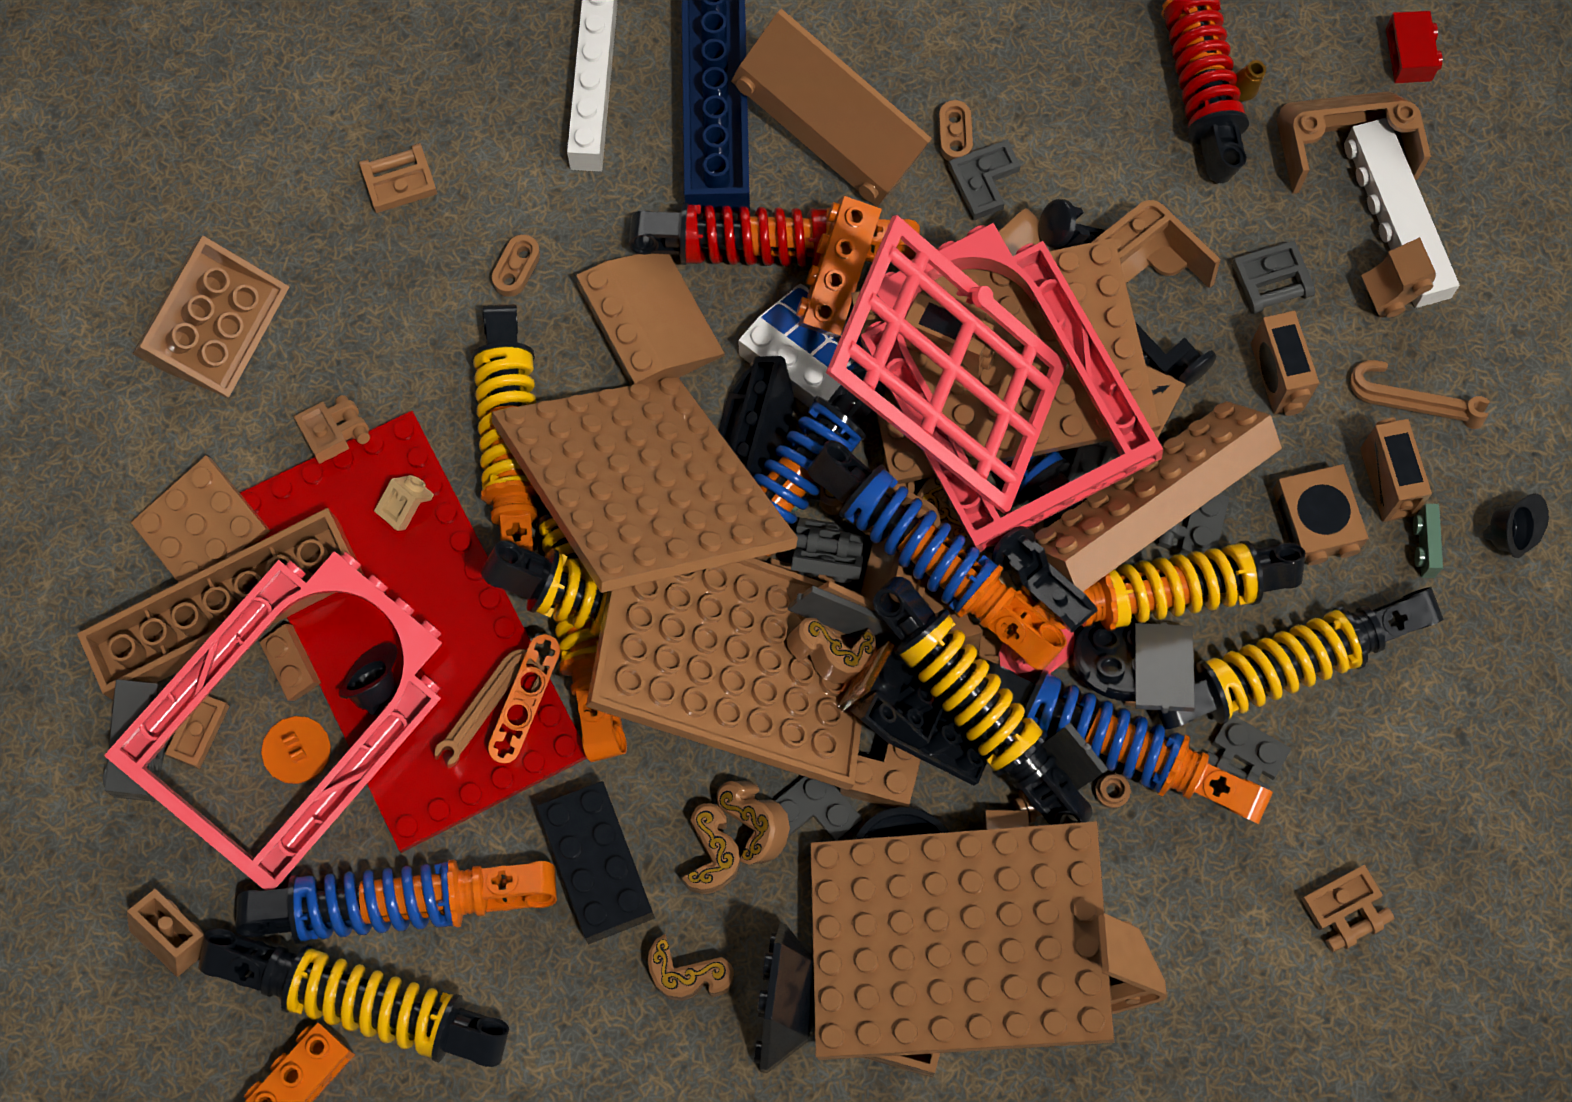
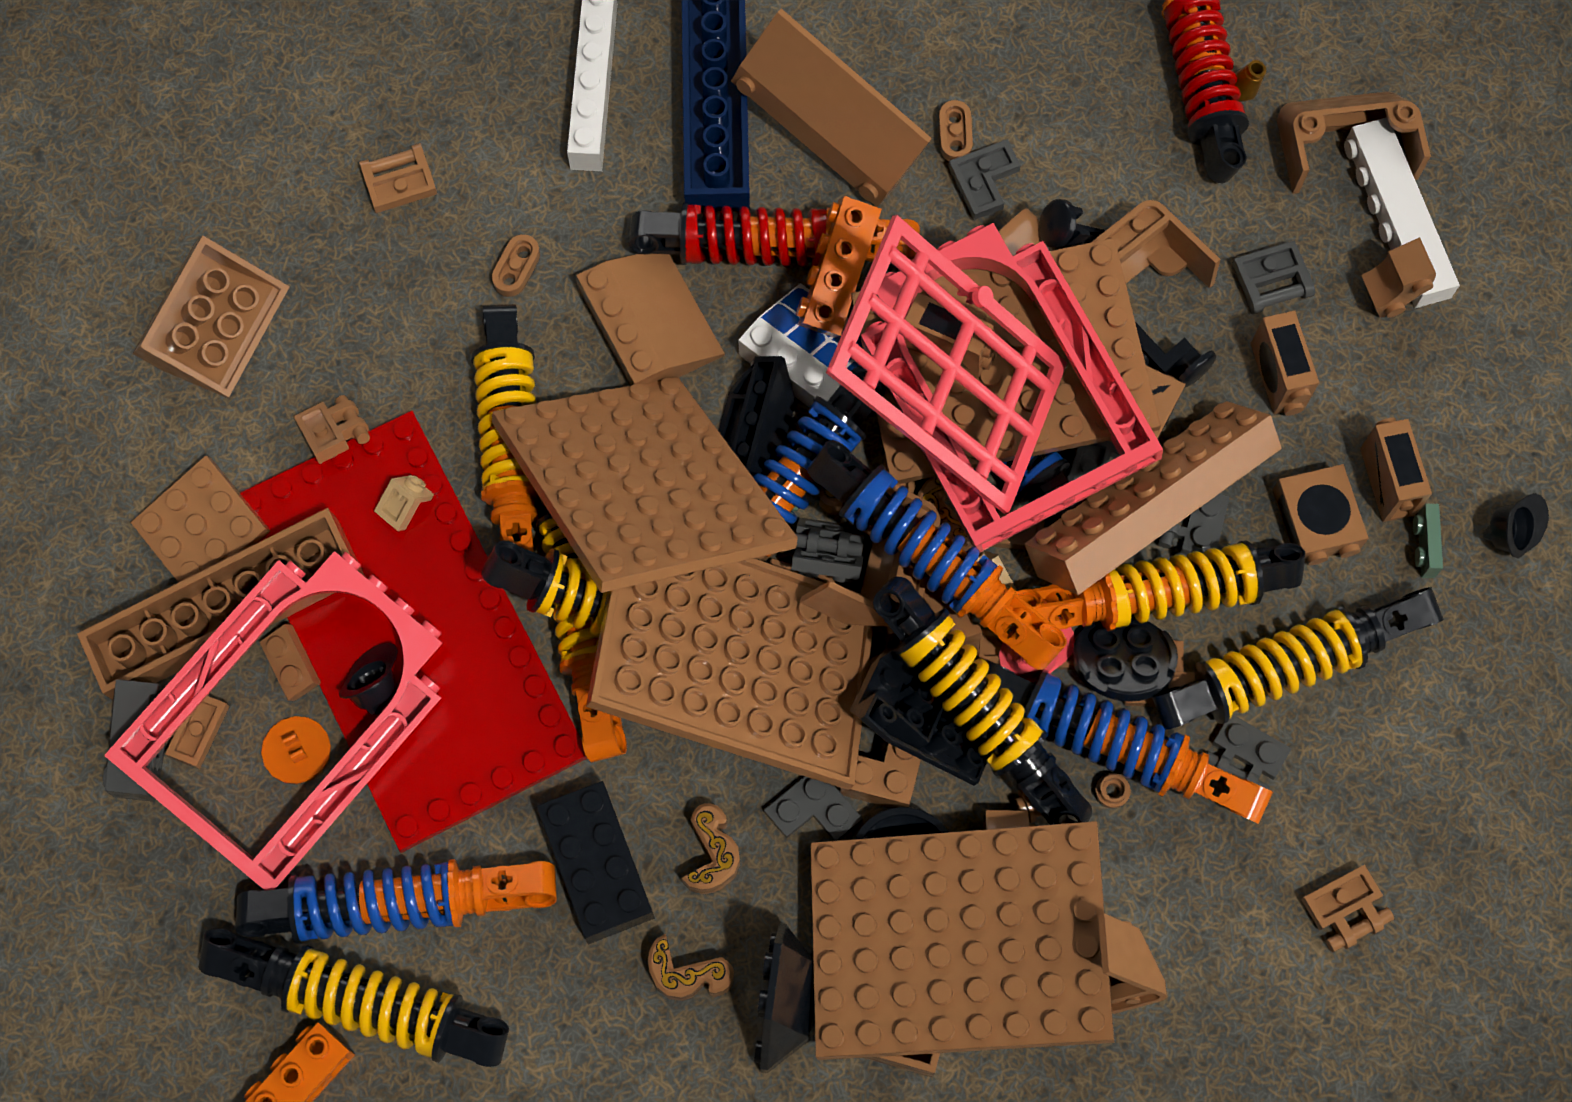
(166, 932): medium nougat brick -> none
(485, 703): medium nougat piece -> none
(528, 700): orange beam -> none
(763, 816): medium nougat animal -> none
(828, 653): medium nougat animal -> none
(841, 614): dark grey piece -> none
(865, 679): clear orange piece -> none
(1041, 580): black piece -> none
(1074, 756): dark grey piece -> none
(1164, 667): dark grey piece -> none
(1413, 46): red brick -> none
(1470, 412): medium nougat piece -> none

